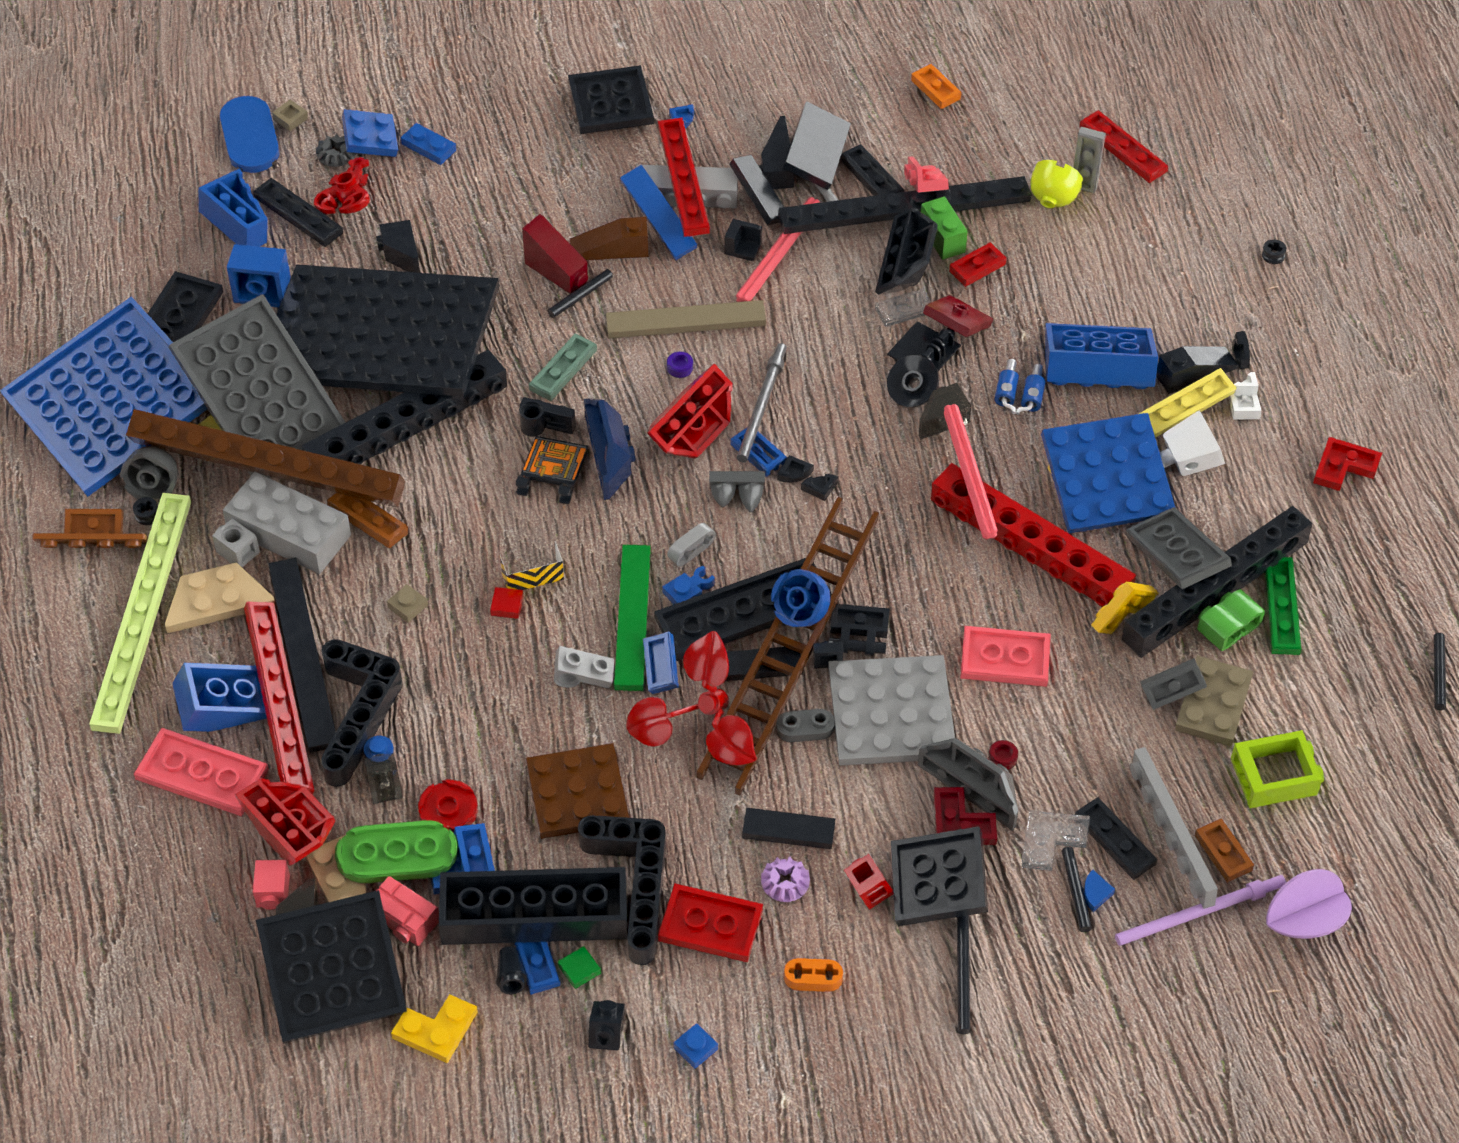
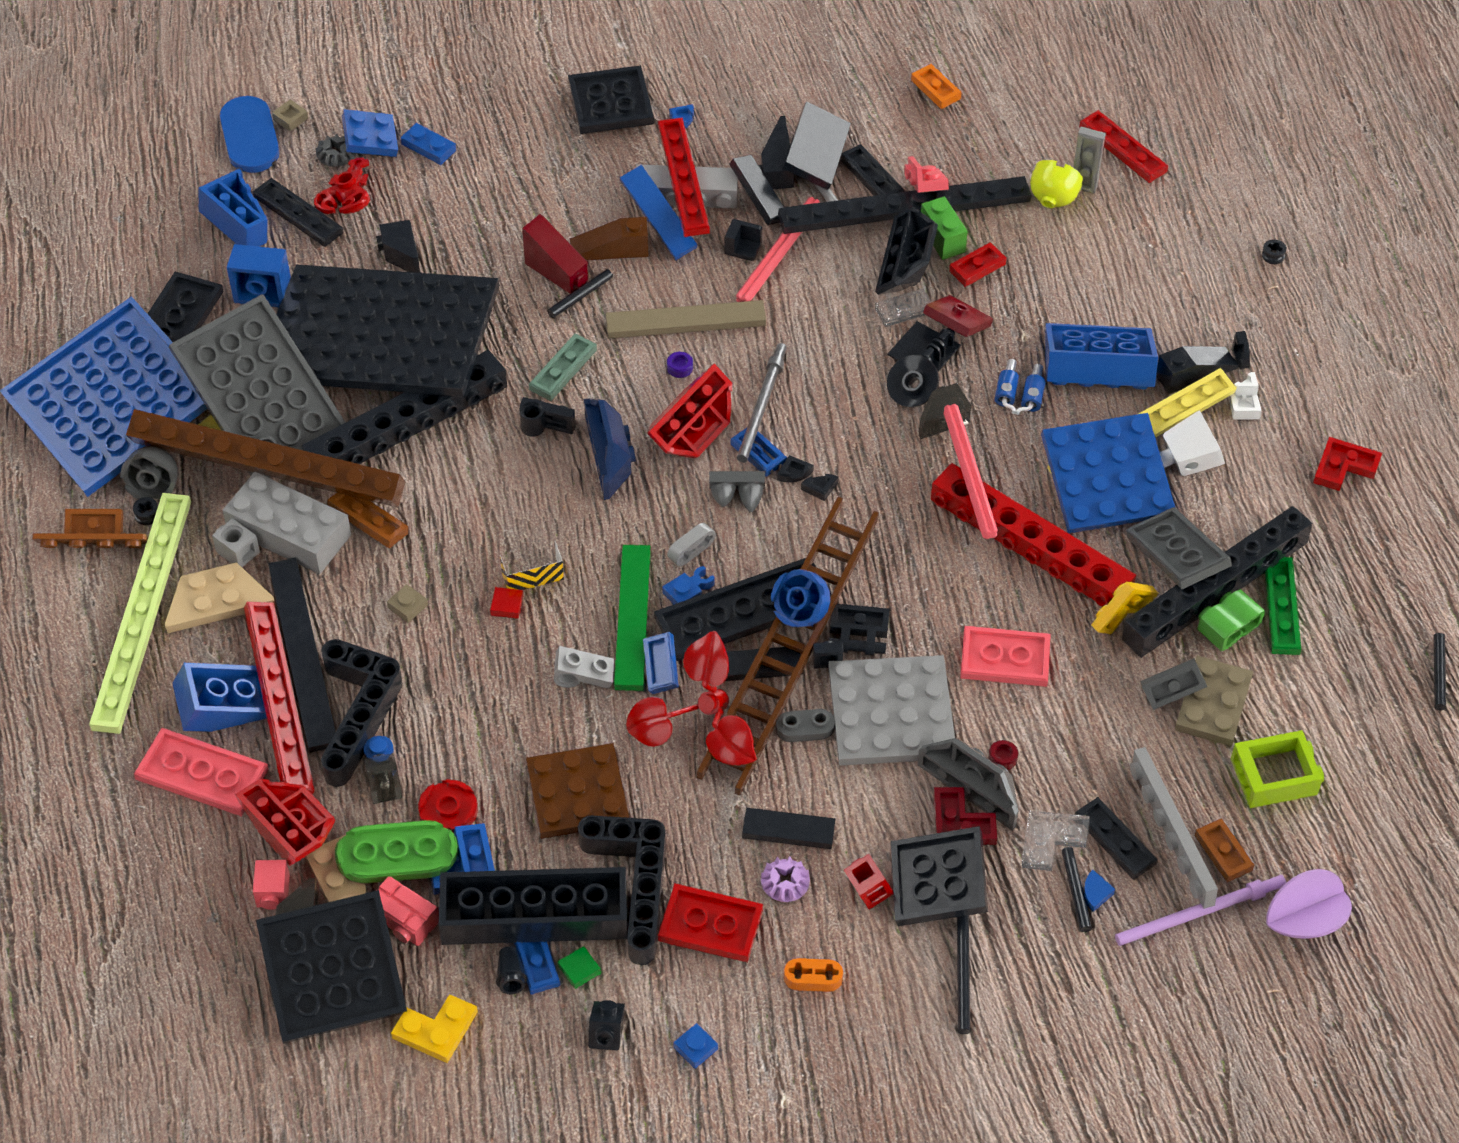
(552, 463): flag -> none

